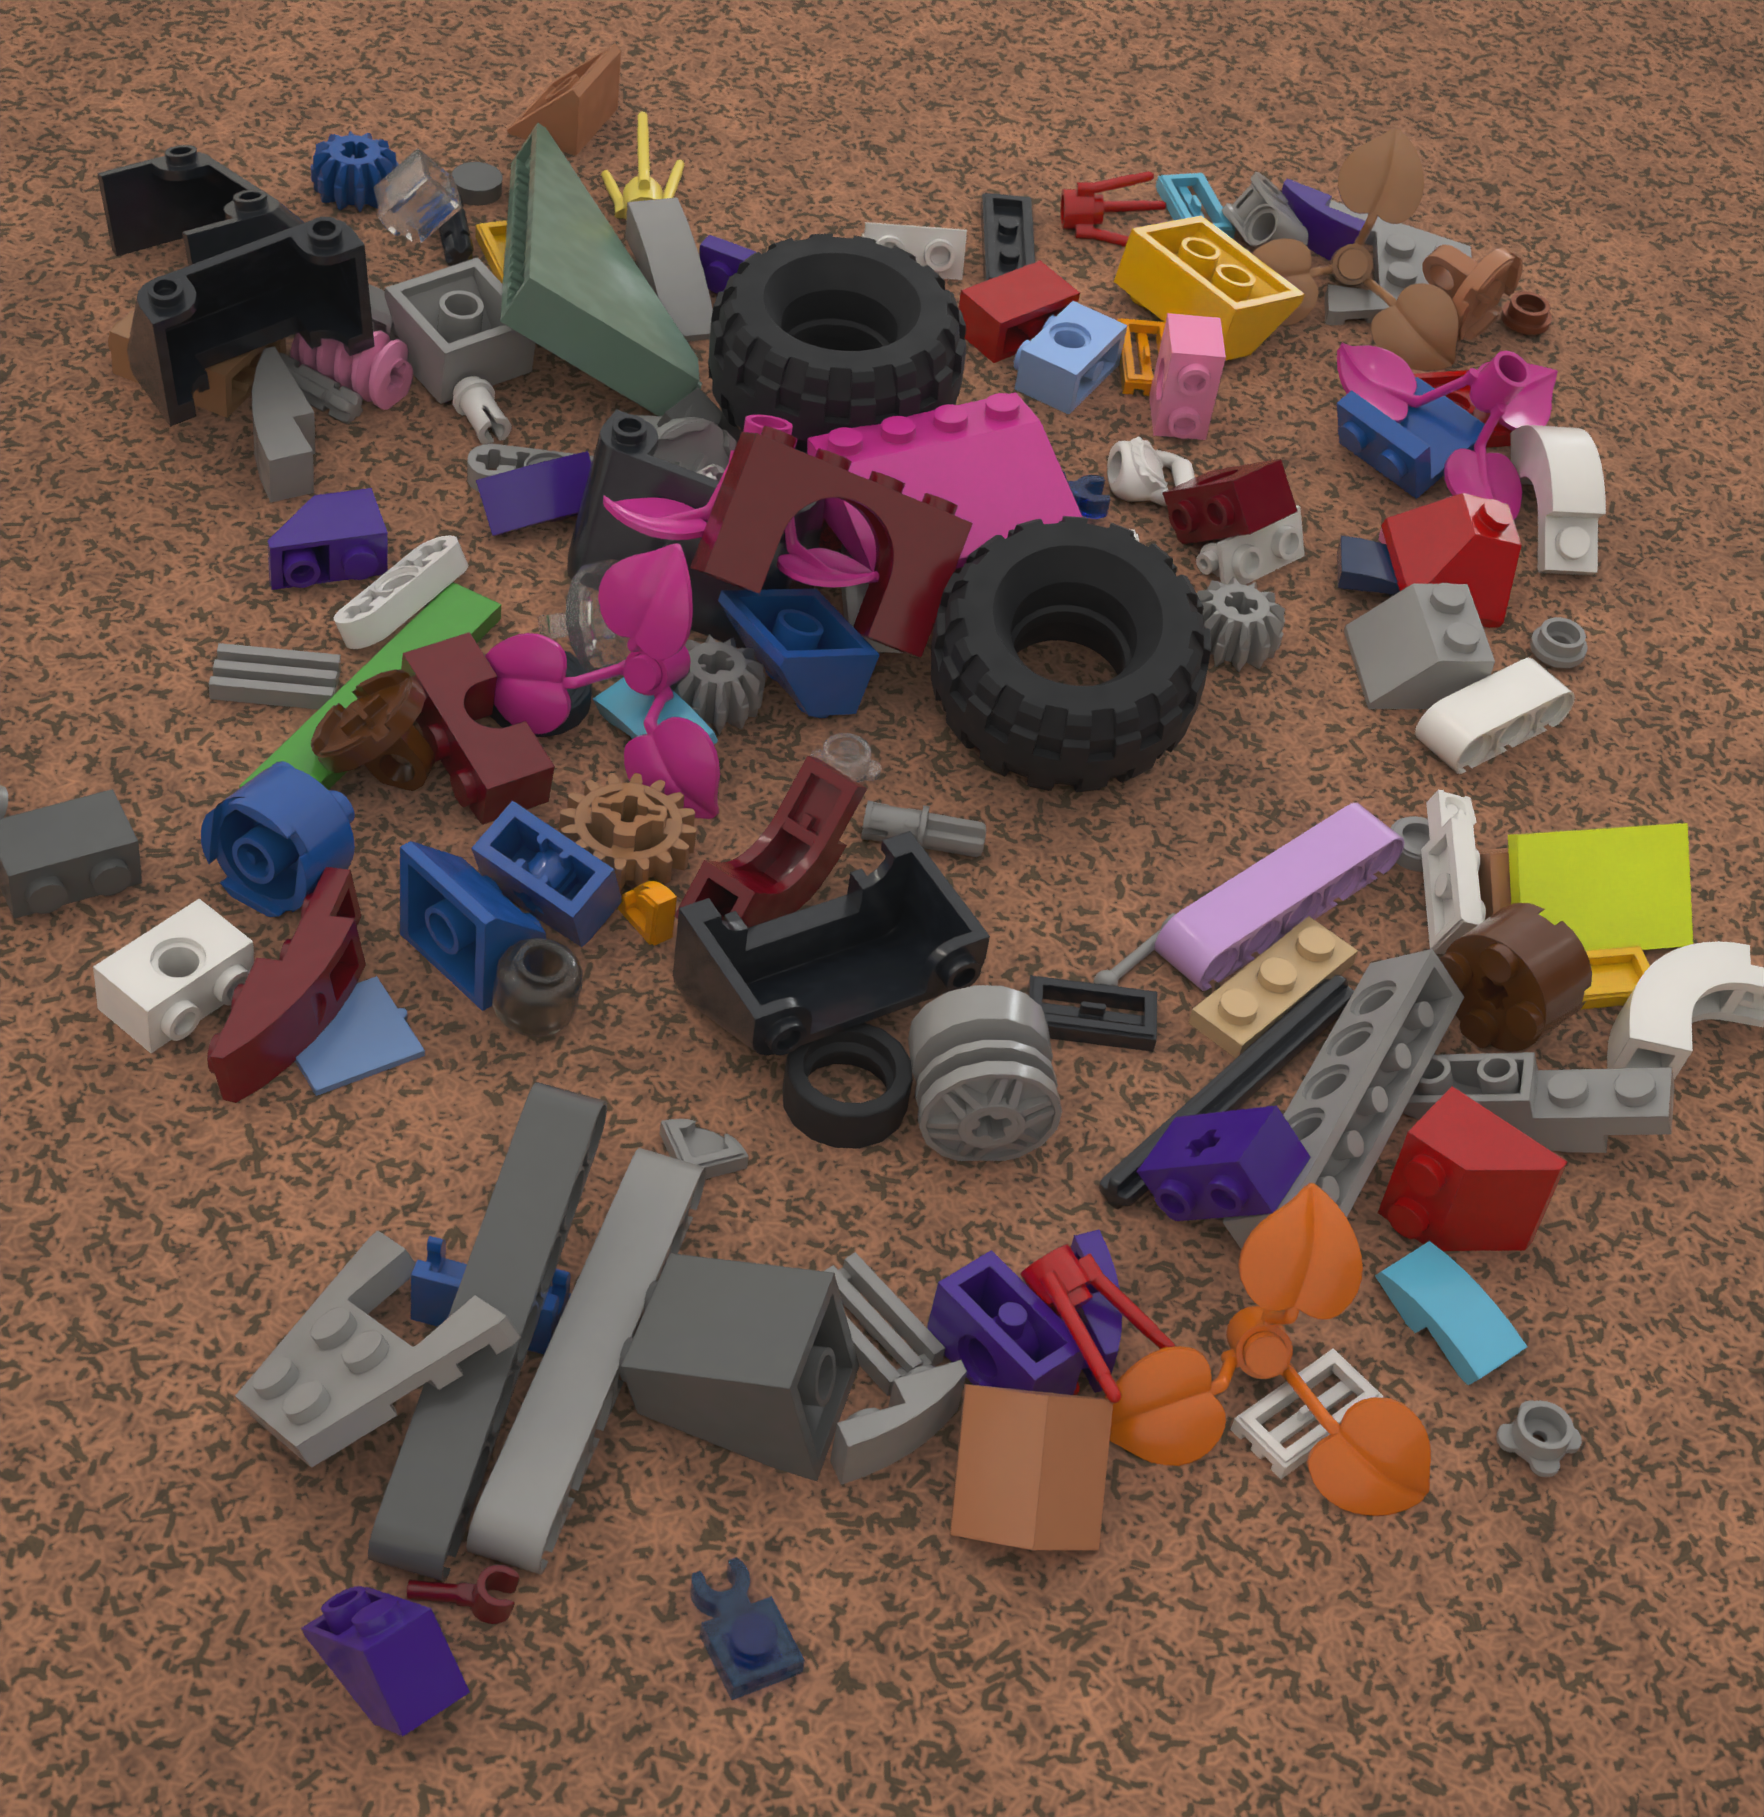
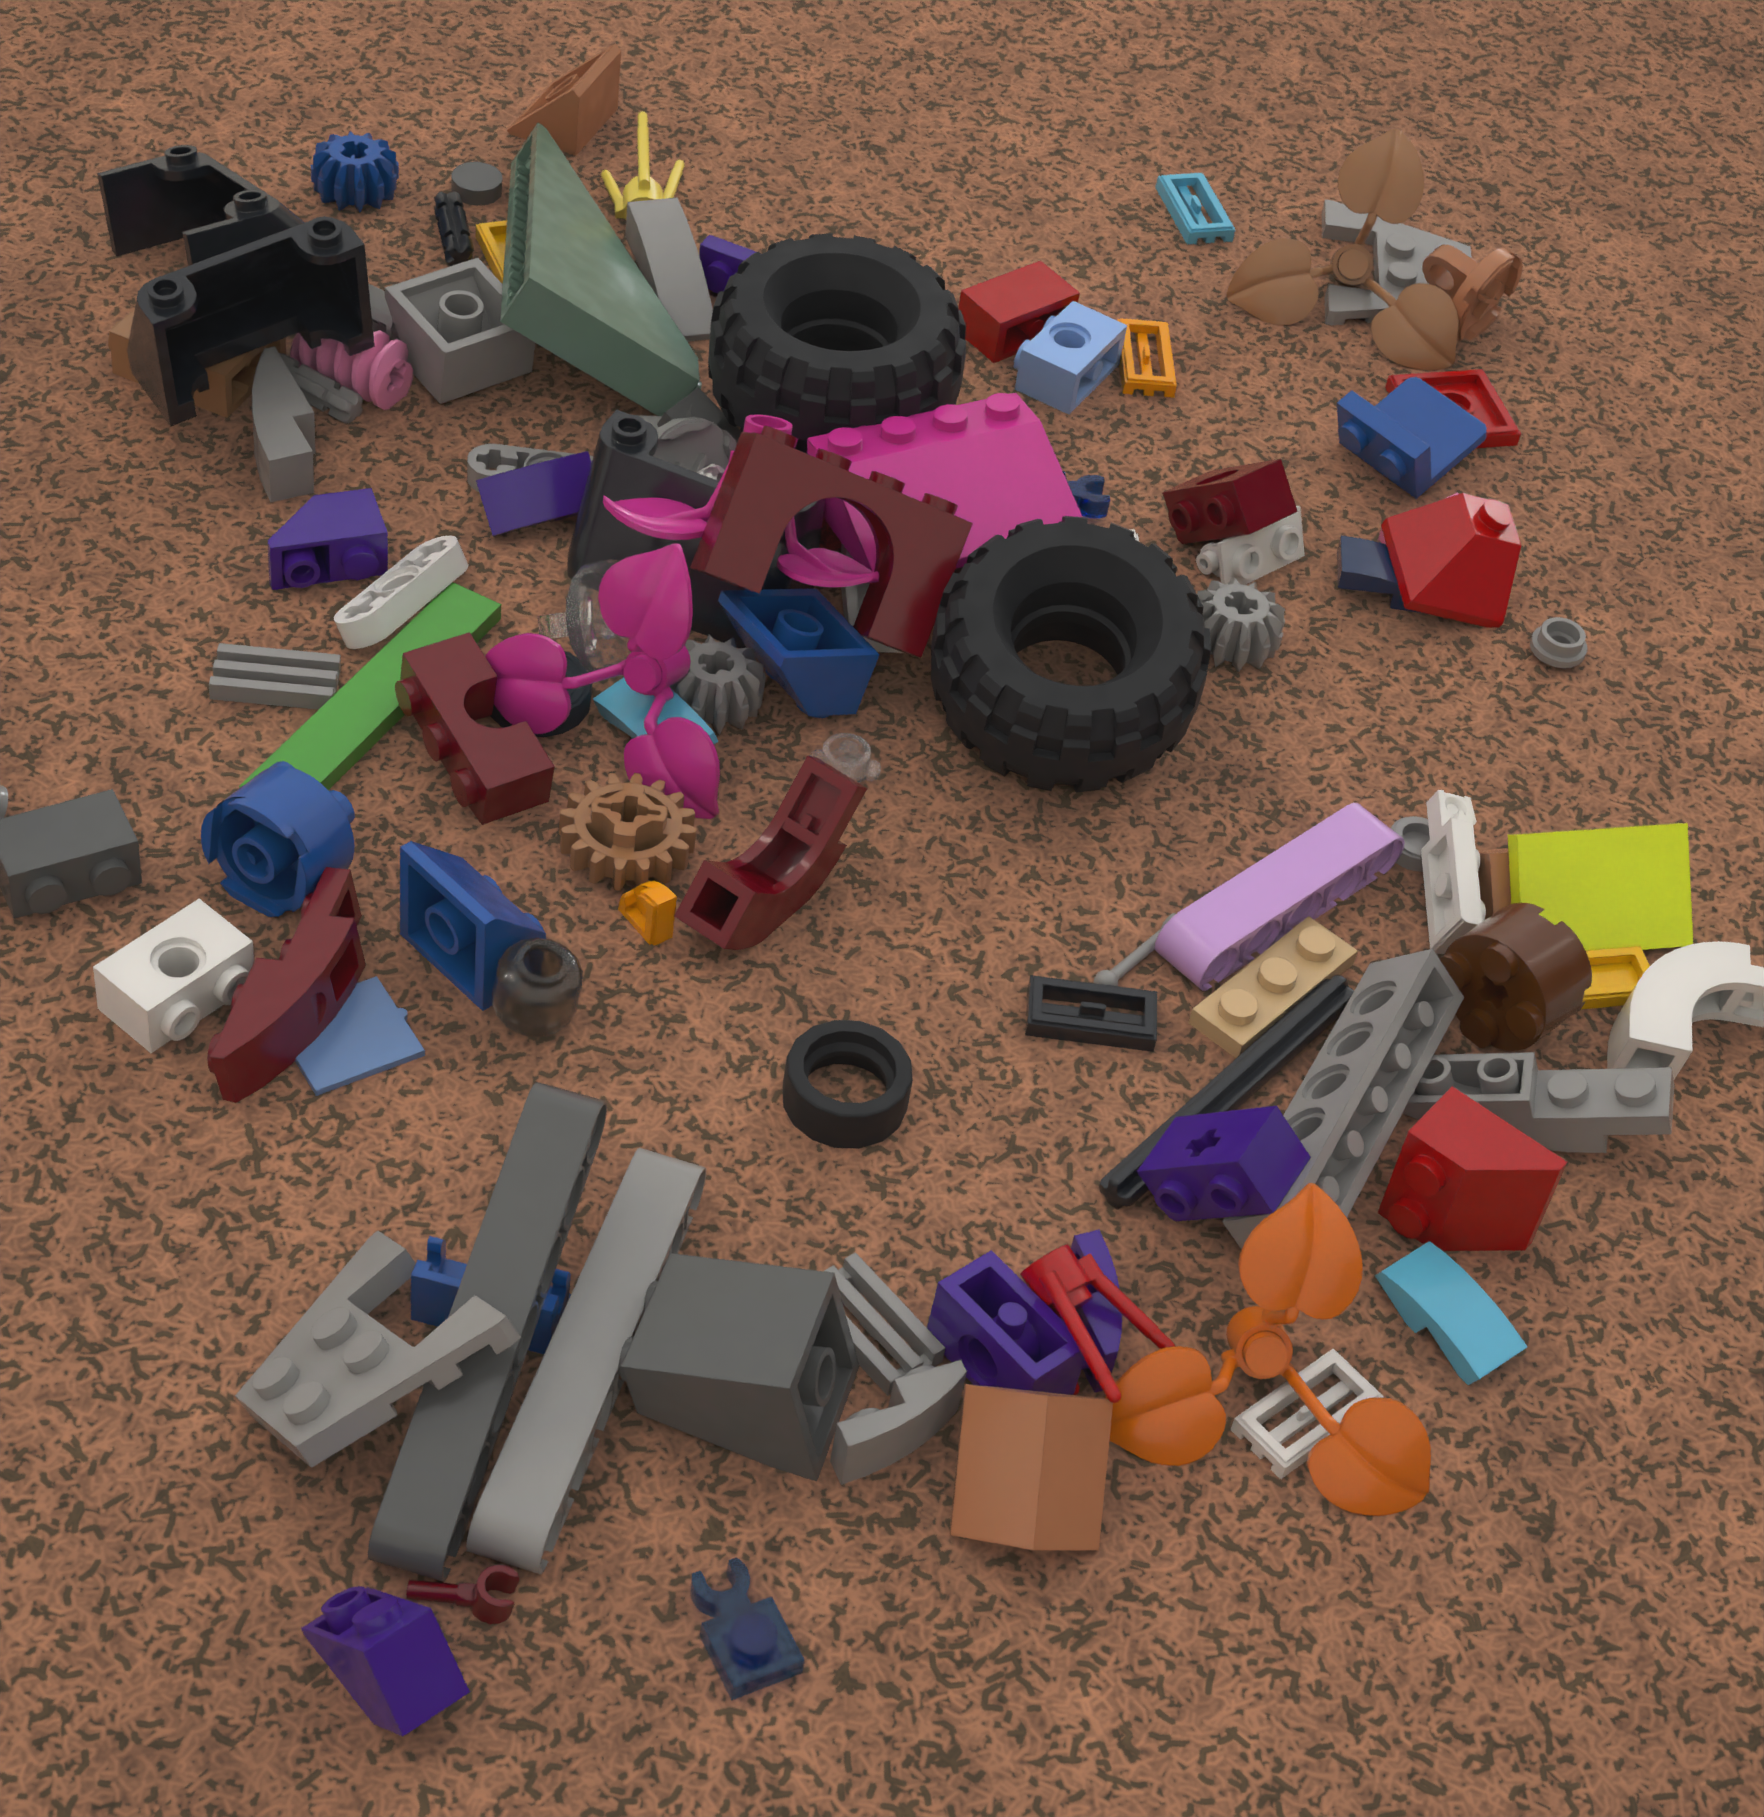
(374, 729): reddish brown tile -> none
(416, 198): clear brick -> none
(476, 400): white pin -> none
(548, 874): blue brick -> none
(703, 1147): light grey tile -> none
(836, 963): black windscreen -> none
(929, 829): light grey axle -> none
(932, 246): white hinge -> none
(984, 1074): light grey wheel -> none
(1006, 233): black tile -> none
(1084, 208): red plant -> none
(1137, 471): white piece -> none
(1187, 376): bright pink brick -> none
(1203, 272): yellow slope -> none
(1263, 214): light grey piece -> none
(1326, 226): dark purple slope -> none
(1419, 647): light grey slope -> none
(1494, 713): white beam -> none
(1505, 387): dark pink plant -> none
(1527, 313): copper plate -> none
(1544, 1420): light grey plate -> none
(1568, 491): white arch -> none

